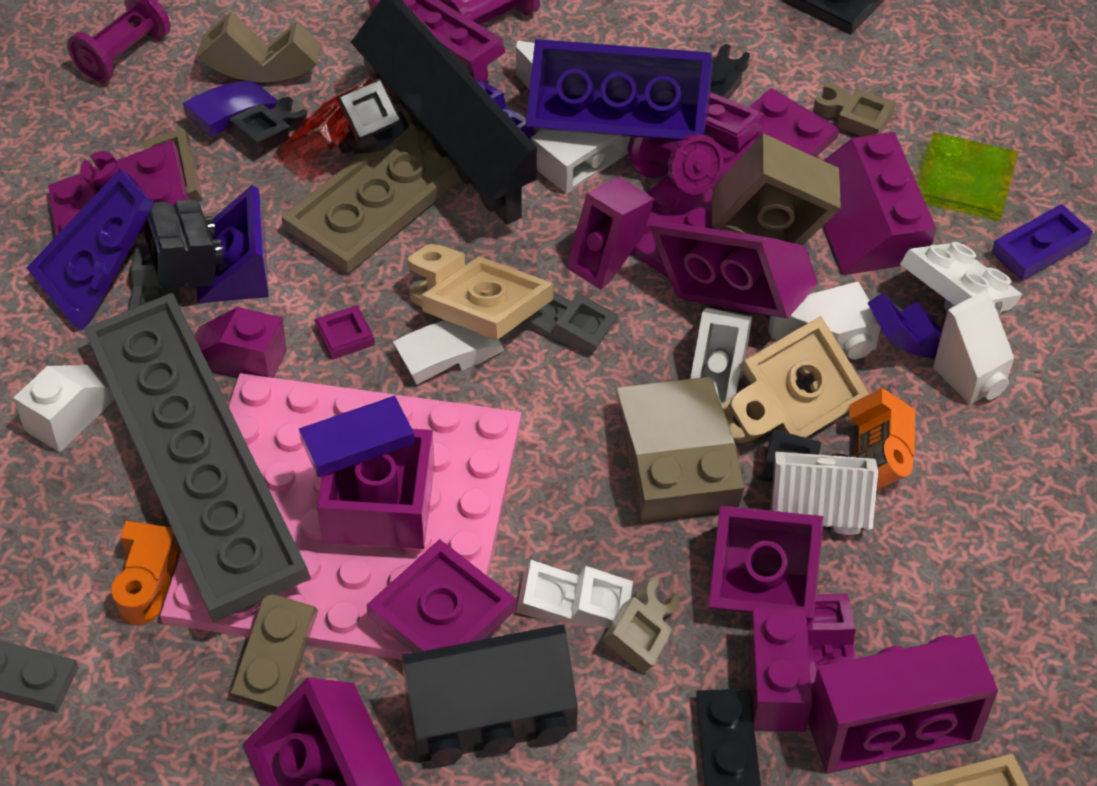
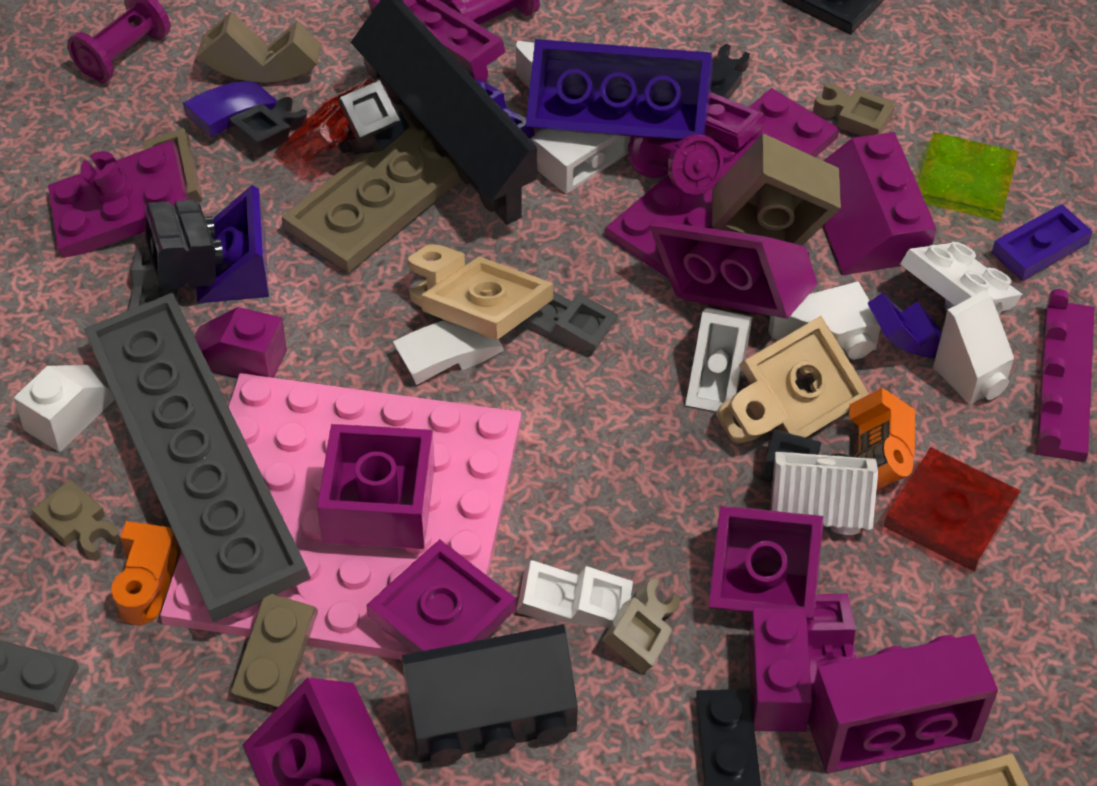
(73, 515): none -> dark tan plate
(91, 248): dark purple wing -> none
(344, 332): magenta tile -> none
(356, 436): dark purple tile -> none
(608, 230): magenta slope -> none
(679, 449): dark tan slope -> none
(952, 509): none -> clear red plate
(1065, 379): none -> magenta hinge

